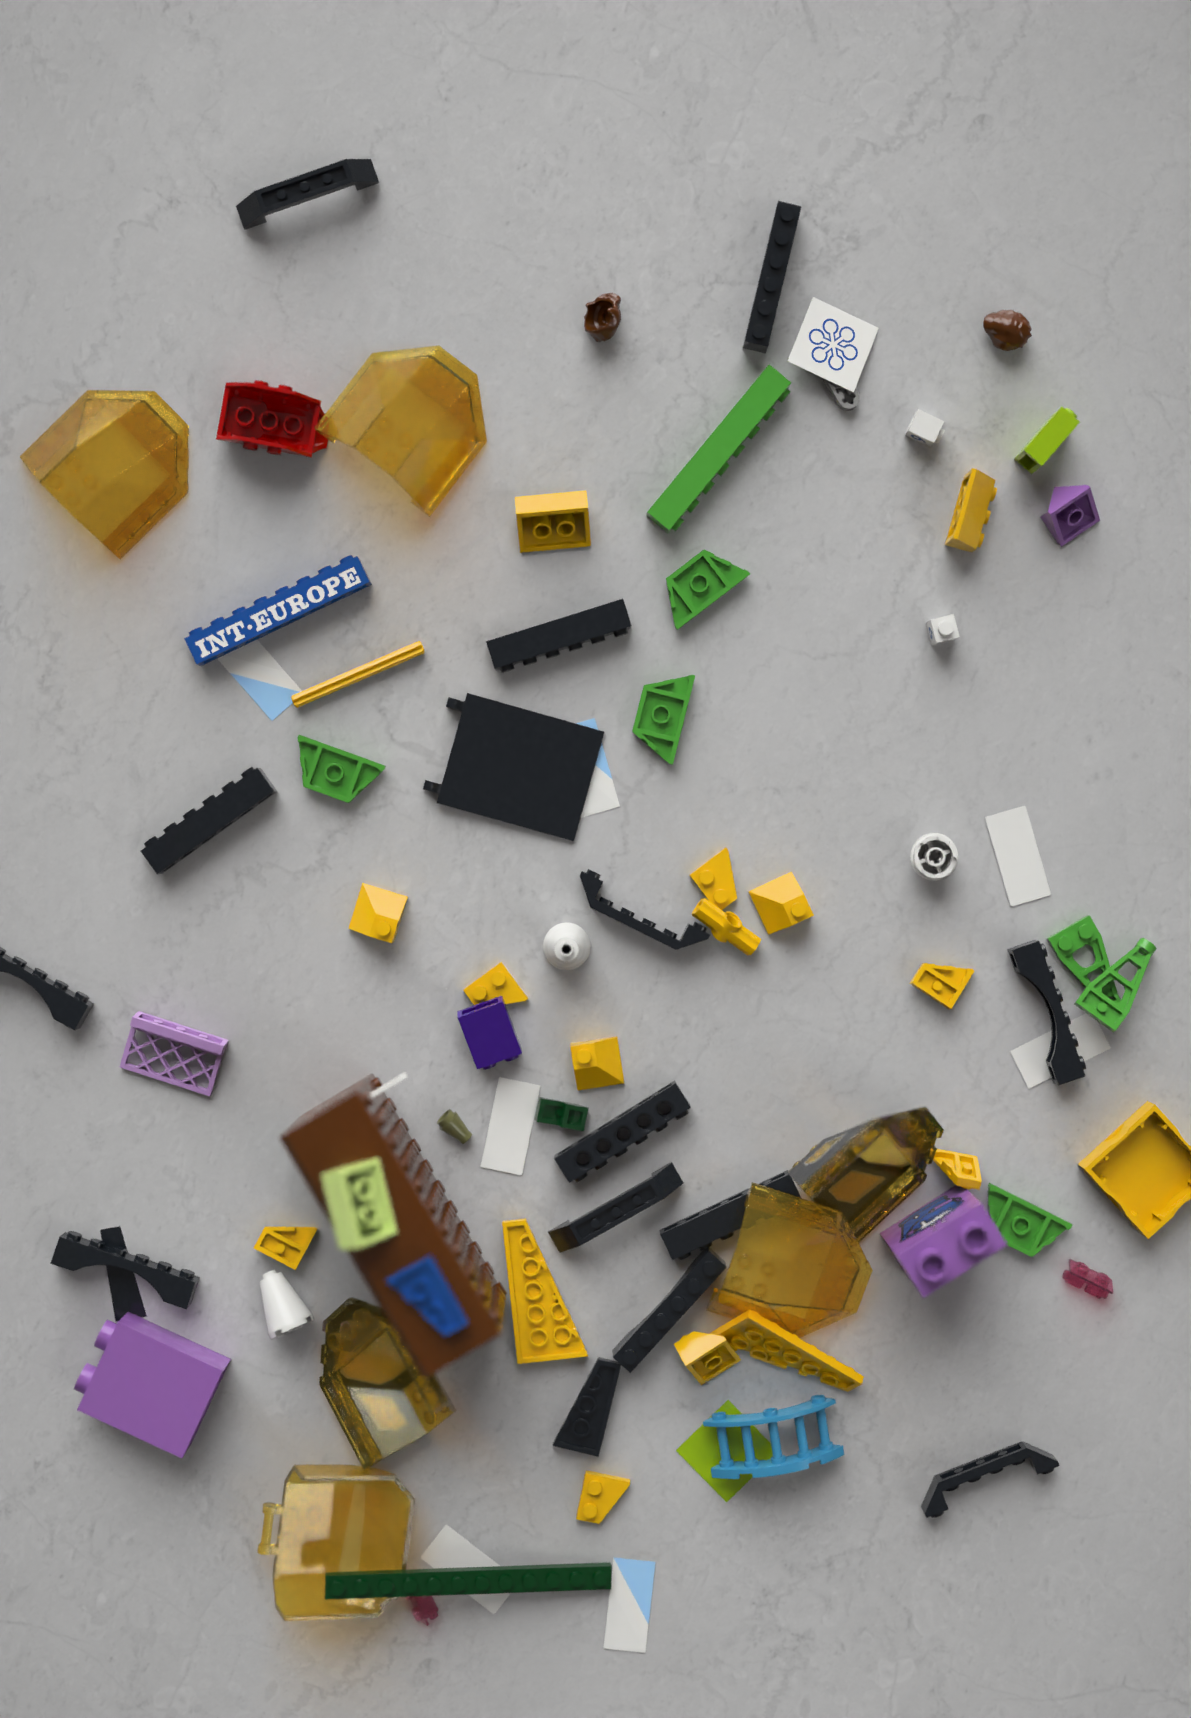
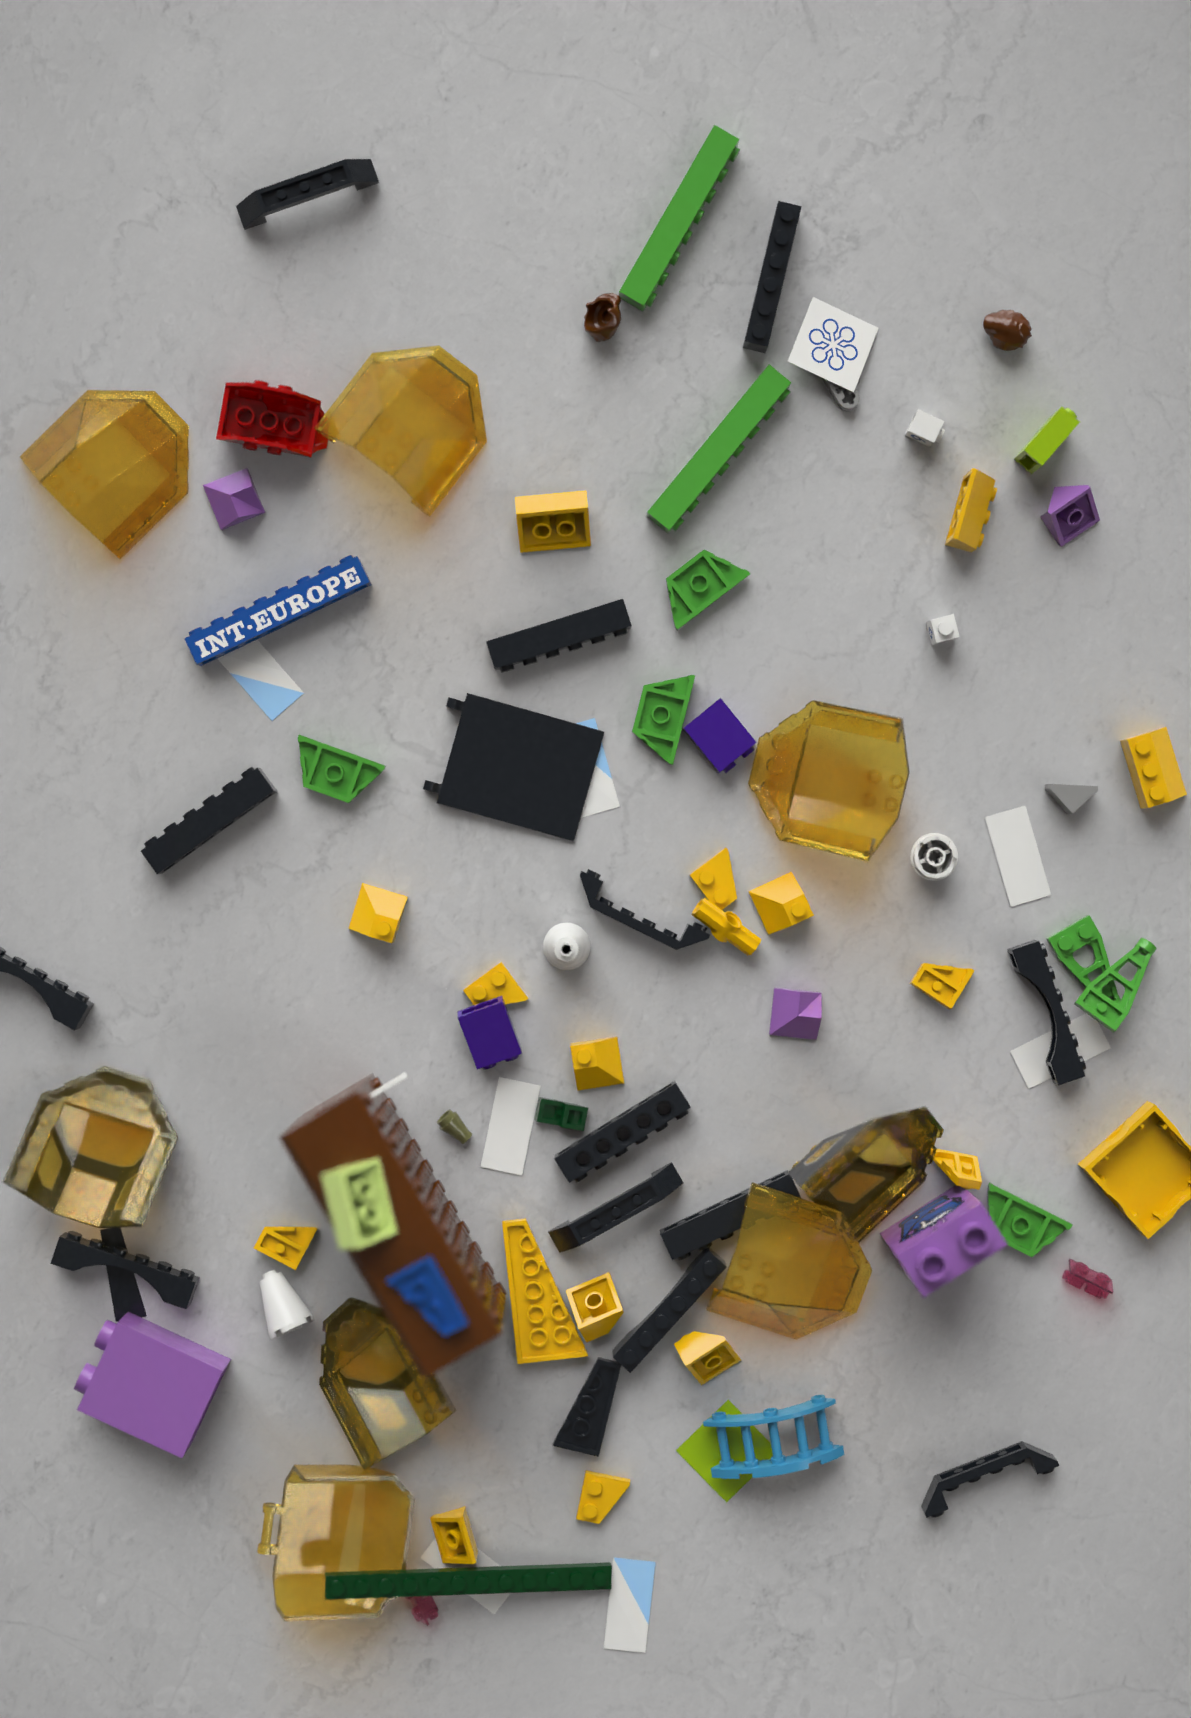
(95, 1150): none -> clear yellow windscreen
(174, 1033): lavender fence -> none
(234, 499): none -> medium lavender slope
(357, 674): yellow axle -> none
(455, 1537): none -> yellow slope
(595, 1306): none -> yellow slope
(679, 218): none -> bright green brick
(720, 736): none -> dark purple brick
(781, 1348): yellow wing -> none
(796, 1013): none -> medium lavender slope
(832, 778): none -> clear yellow windscreen
(1070, 796): none -> light grey slope
(1153, 768): none -> yellow slope

